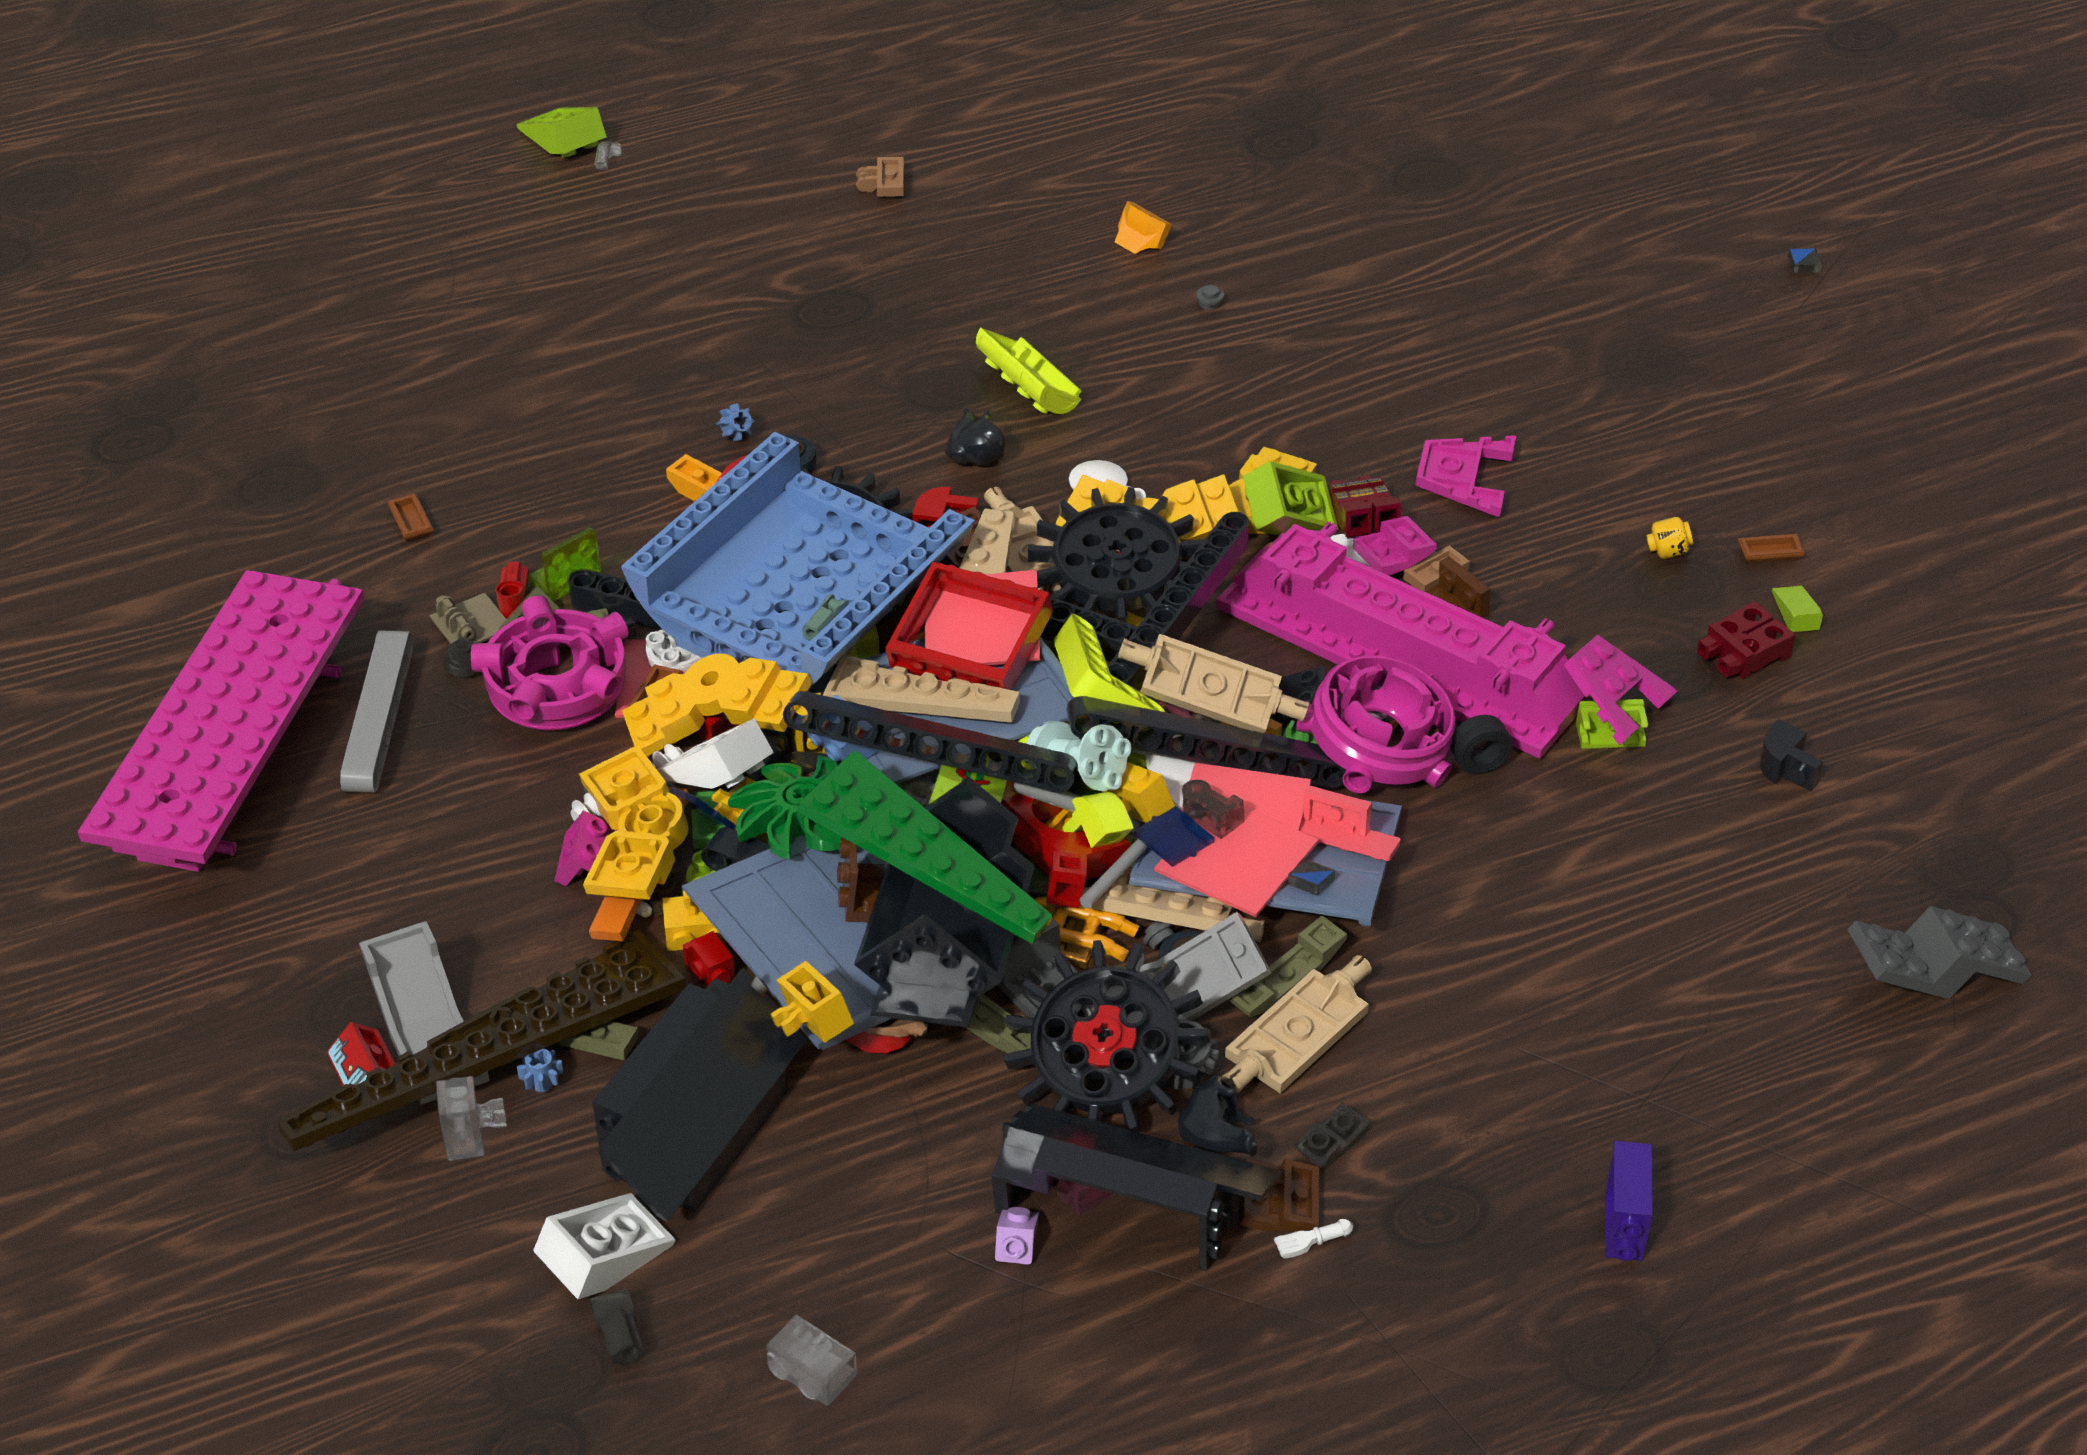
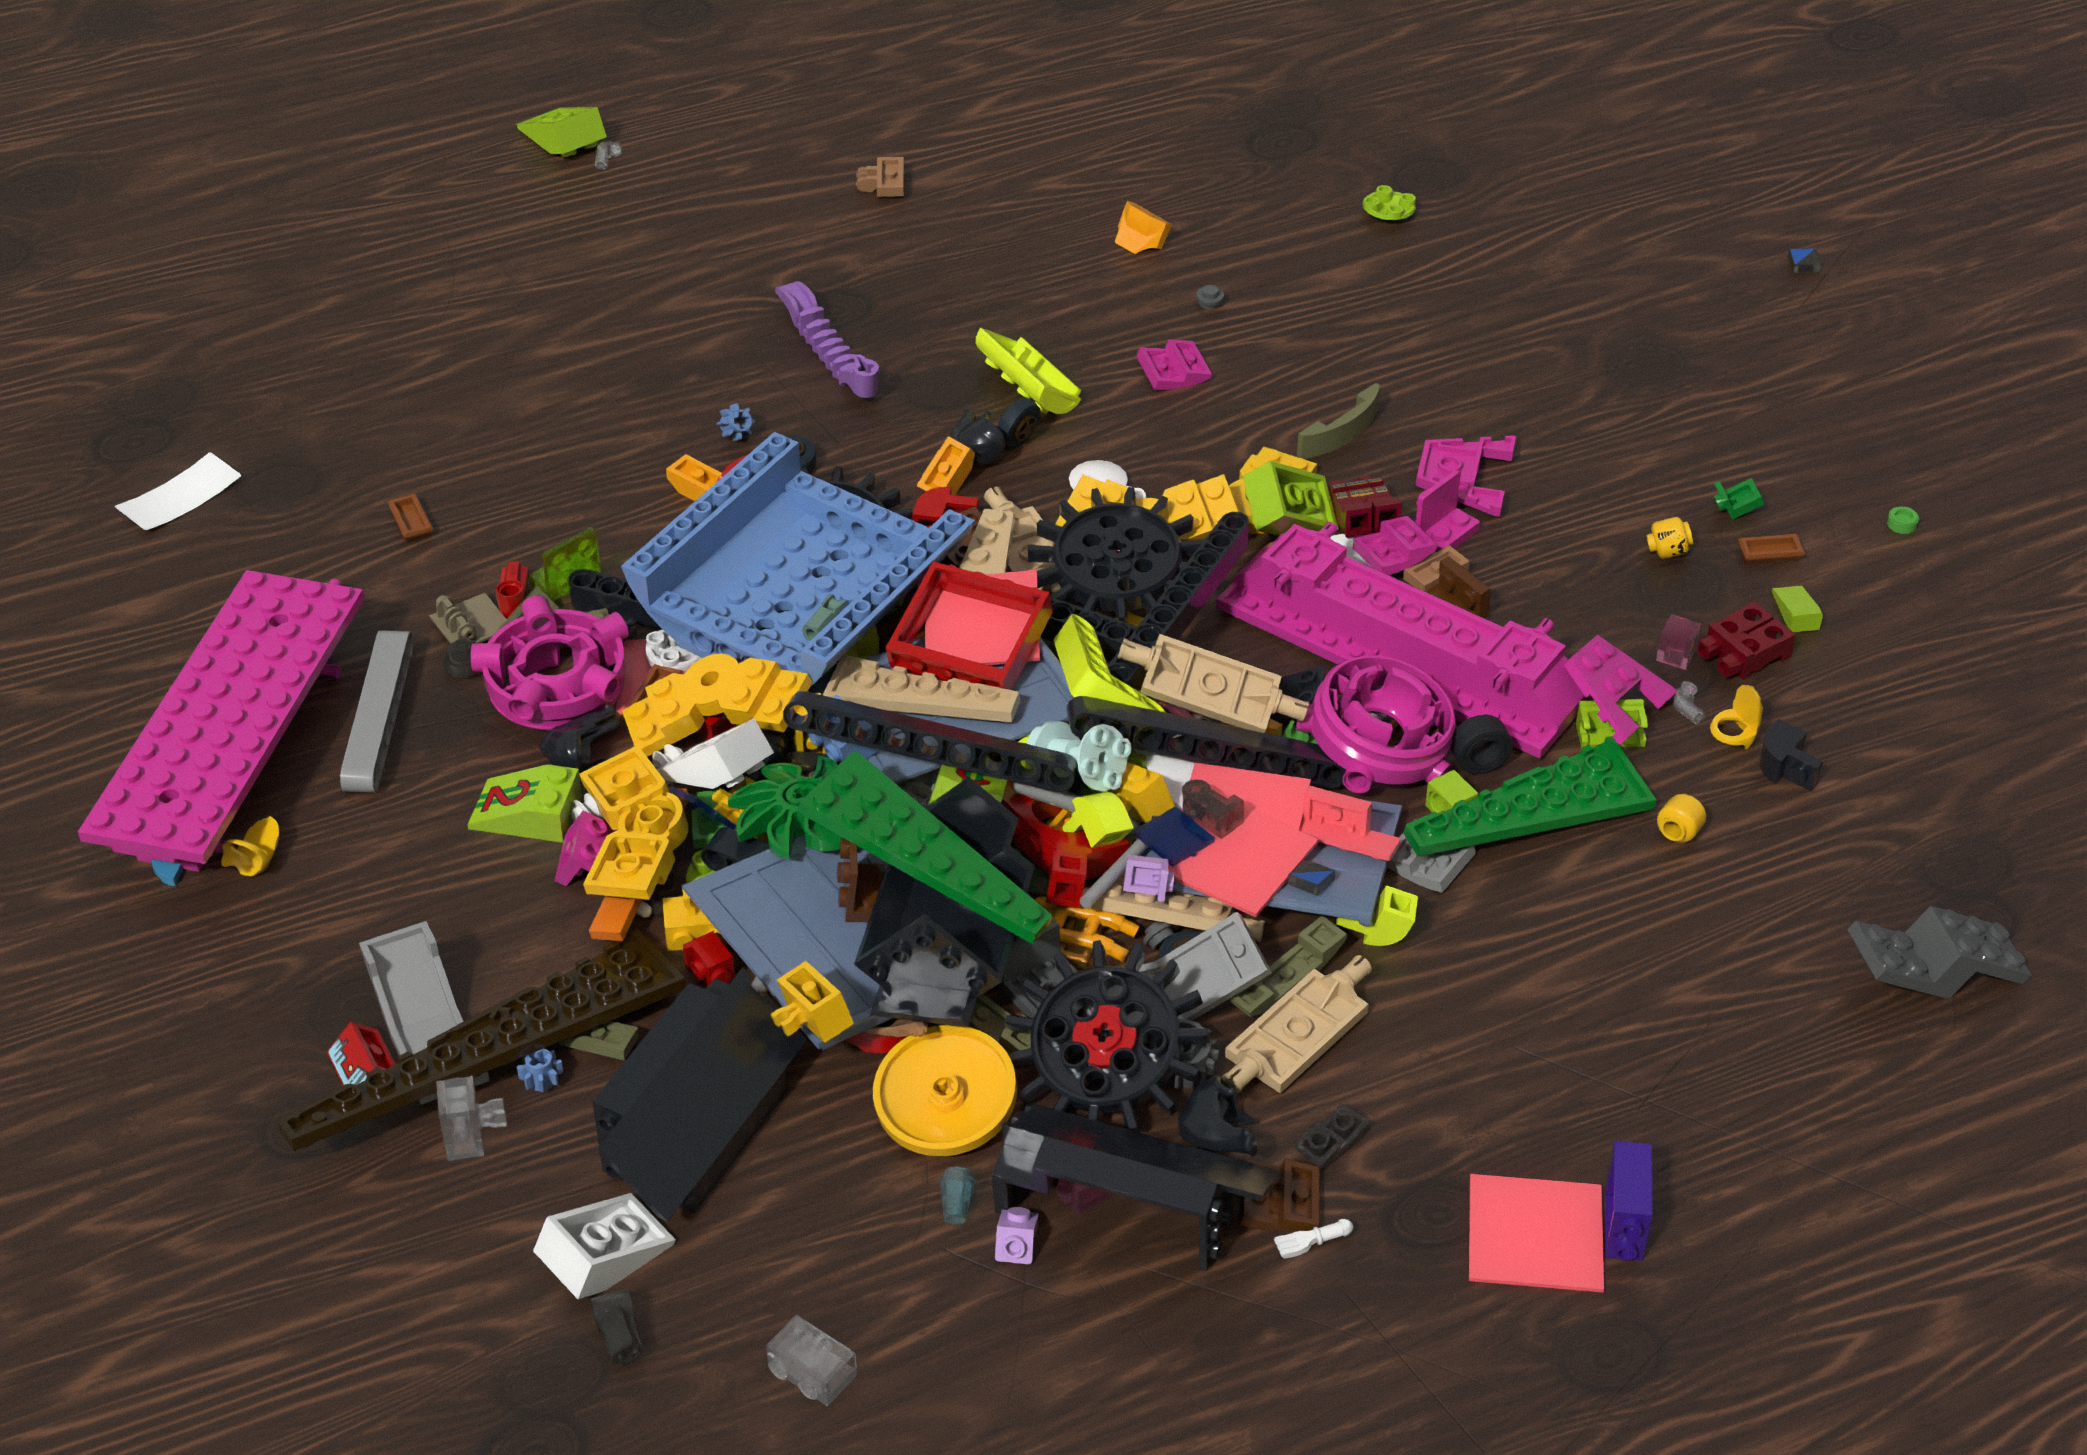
(167, 871): none -> dark azure tile
(181, 493): none -> white sticker
(254, 850): none -> yellow piece
(529, 803): none -> lime slope
(570, 742): none -> black piece
(848, 368): none -> medium lavender piece
(945, 1090): none -> yellow dish
(948, 467): none -> light orange slope
(956, 1193): none -> clear light blue cone
(1019, 422): none -> black wheel
(1148, 876): none -> lavender bracket
(1174, 366): none -> dark pink slope
(1322, 439): none -> olive slope
(1389, 204): none -> lime dish
(1391, 920): none -> neon yellow brick
(1431, 870): none -> light grey slope
(1440, 516): none -> dark pink bracket
(1447, 790): none -> lime brick
(1536, 1233): none -> coral piece
(1571, 792): none -> green wing
(1678, 642): none -> clear pink brick
(1681, 818): none -> yellow head
(1684, 702): none -> clear arm
(1739, 498): none -> green bracket
(1745, 713): none -> yellow piece
(1902, 520): none -> bright green tile

